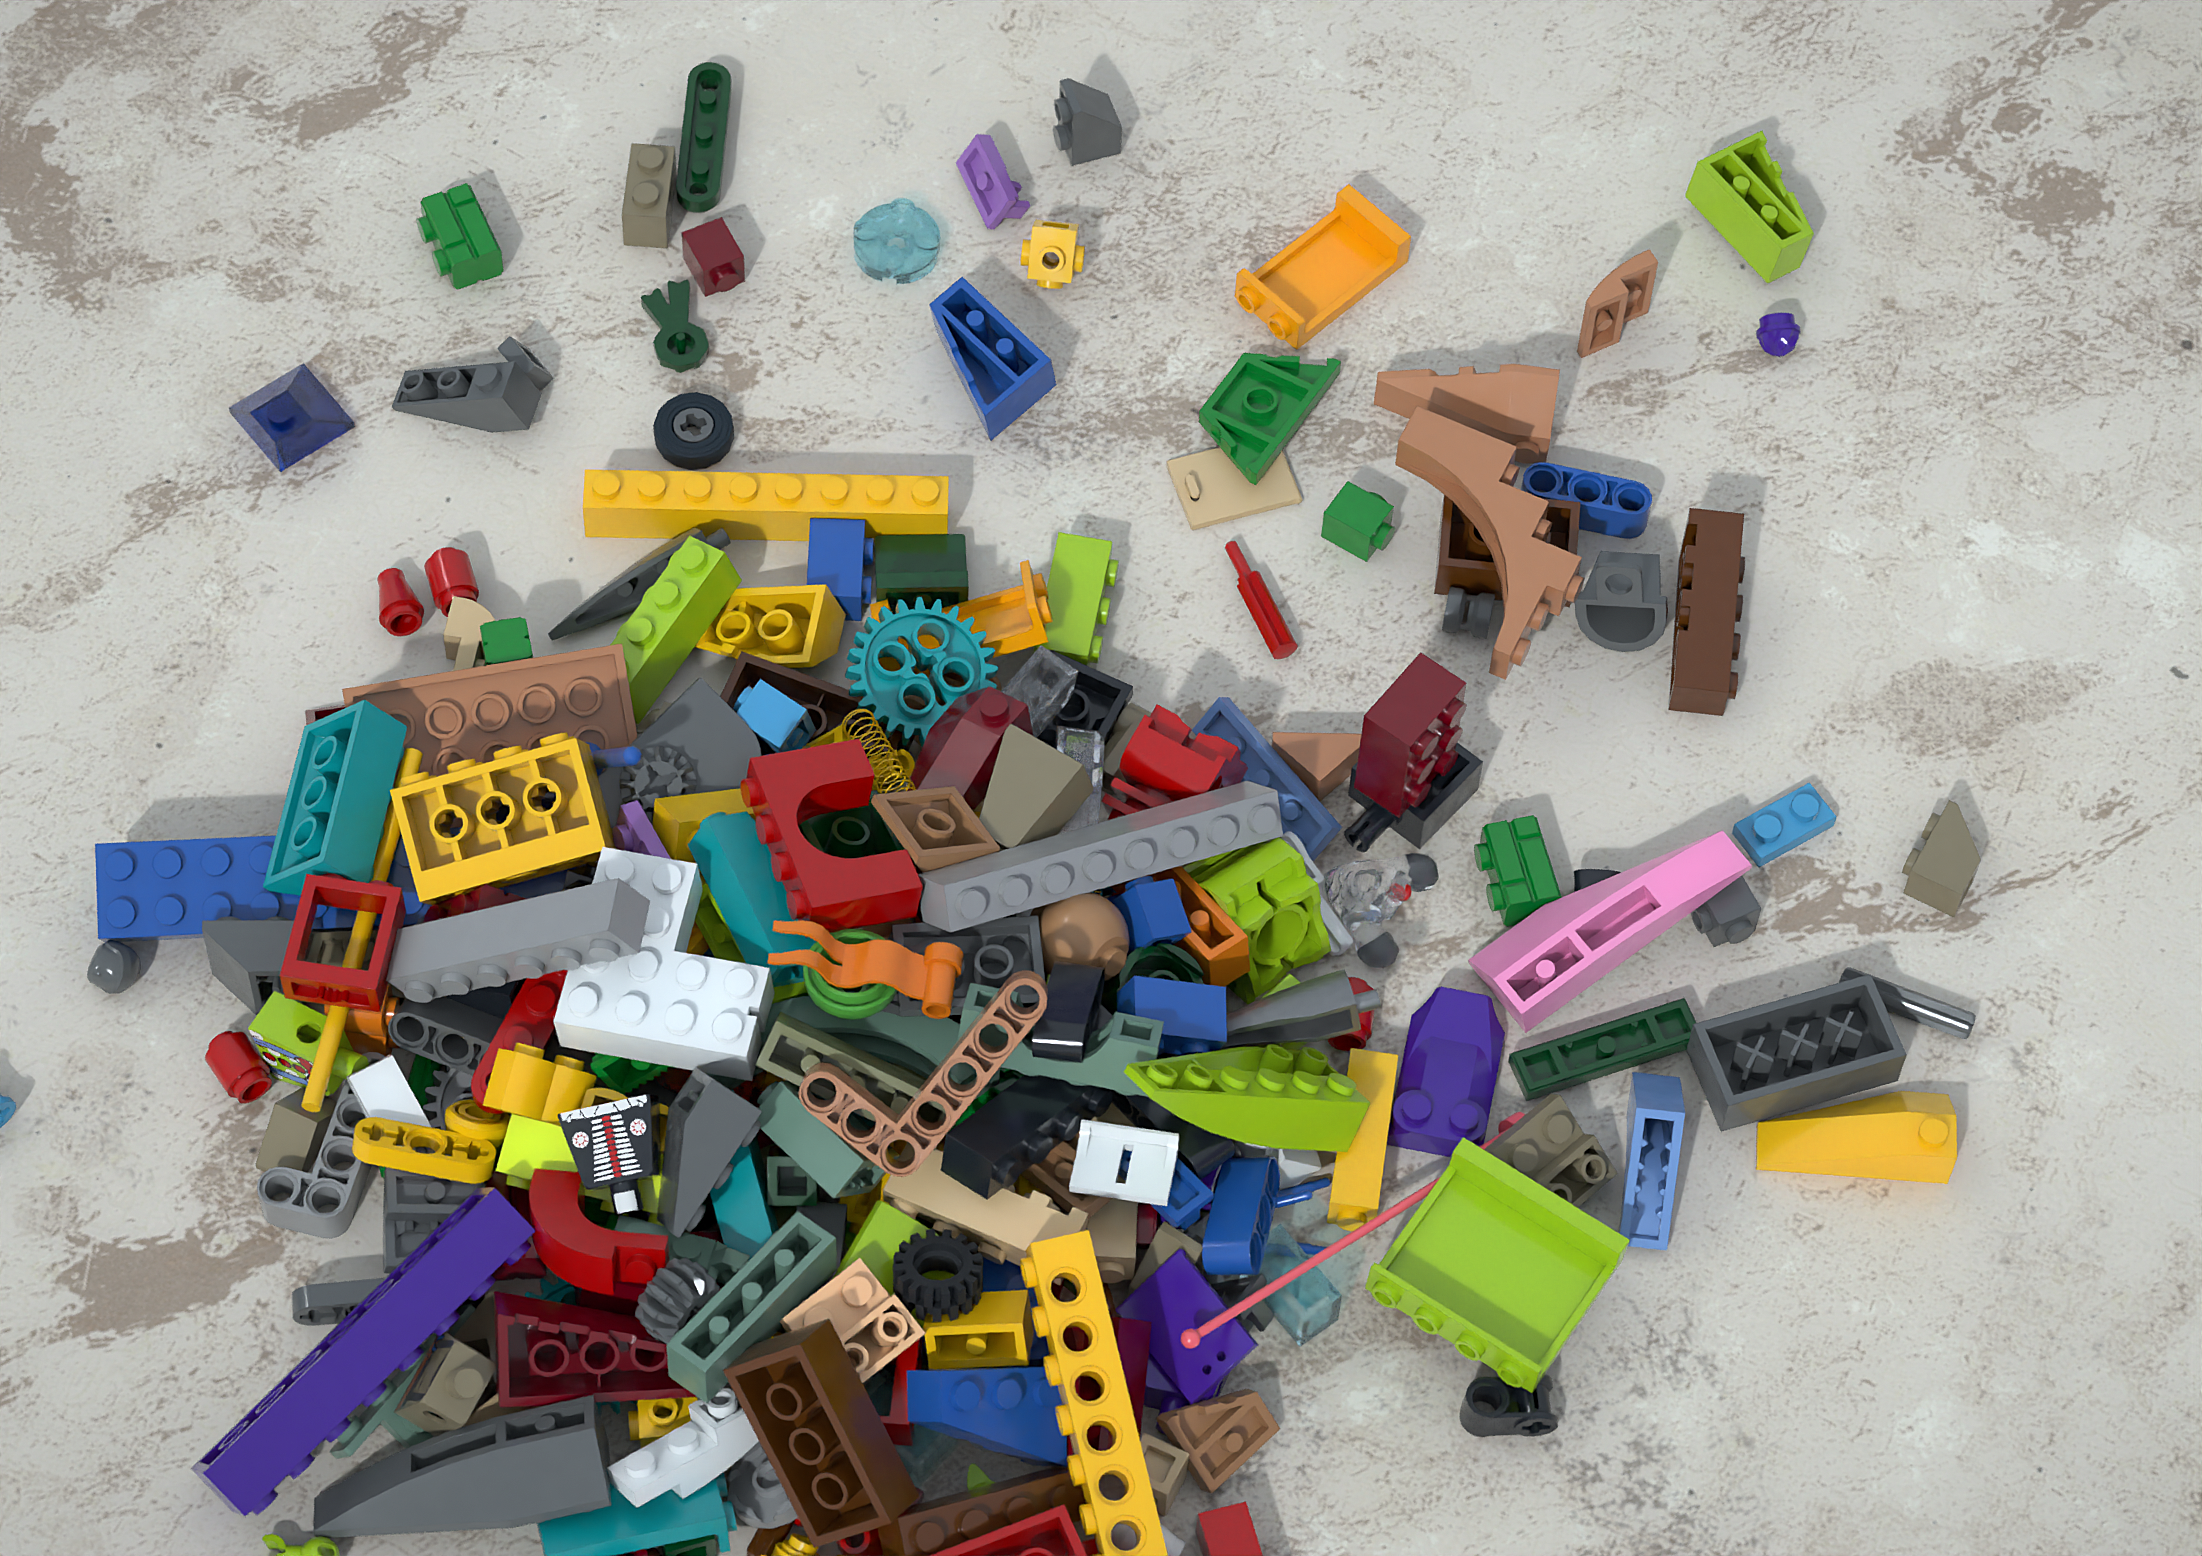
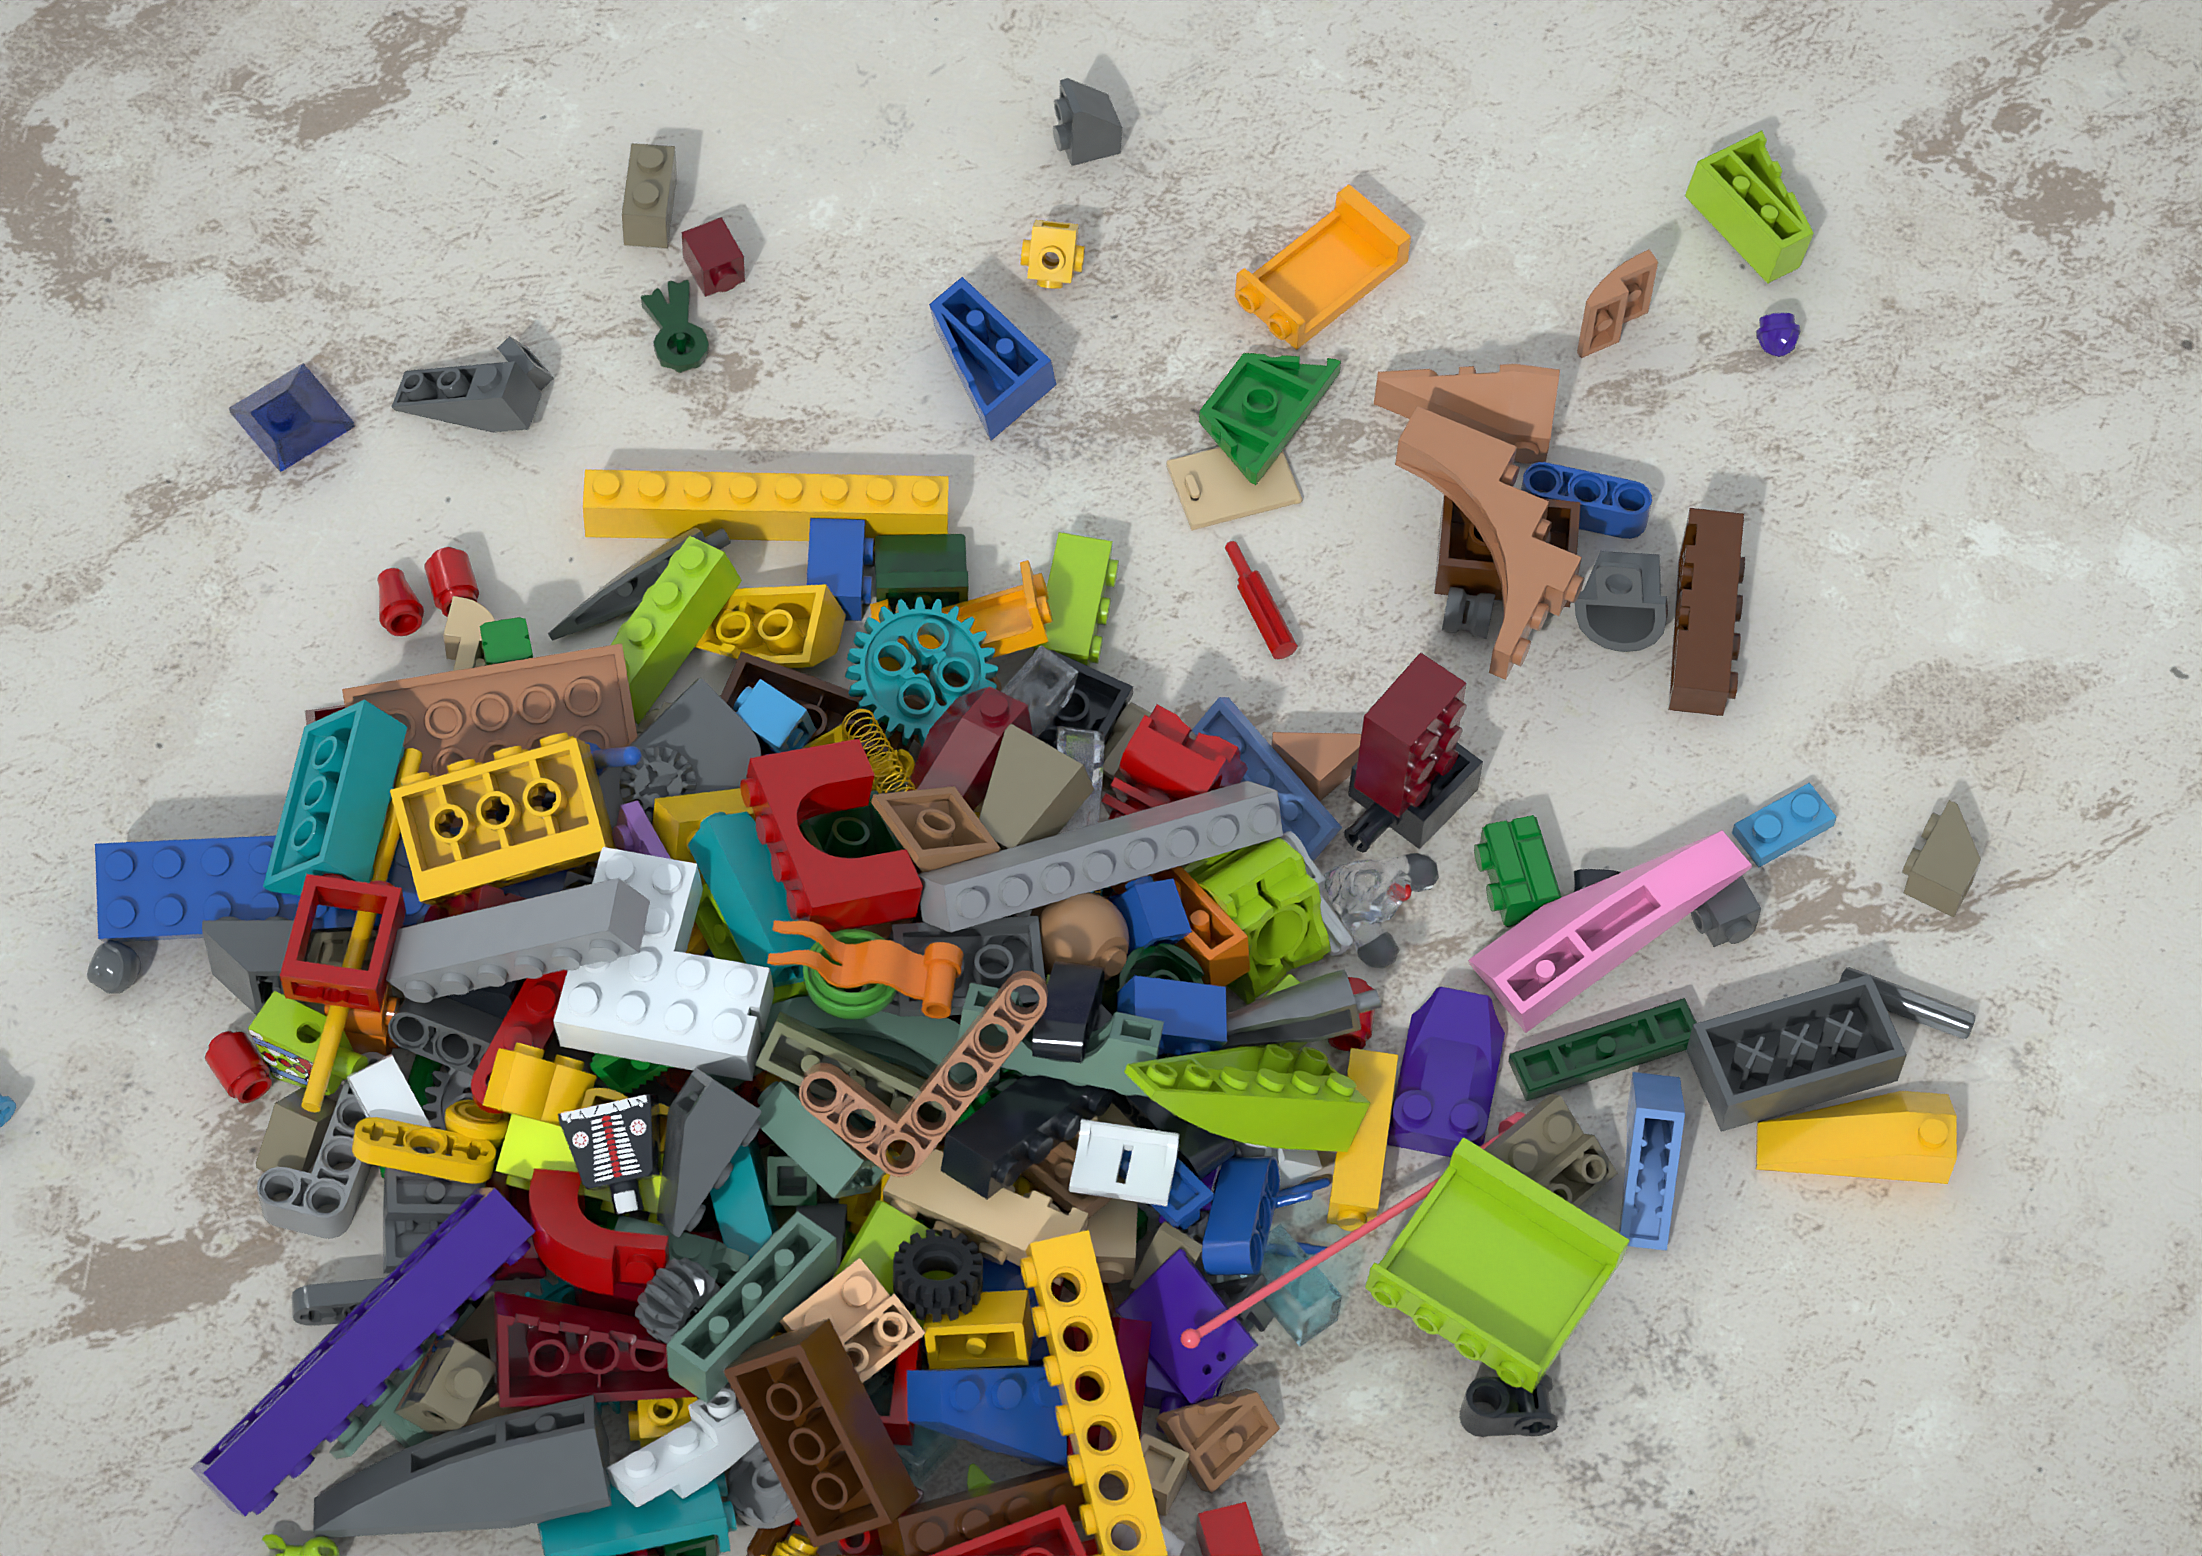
(461, 237): green brick -> none
(680, 445): black bush -> none
(703, 137): dark green plate -> none
(901, 221): clear light blue plate -> none
(990, 183): medium lavender plate -> none
(1147, 1225): dark red tile -> none
(1358, 521): green brick -> none

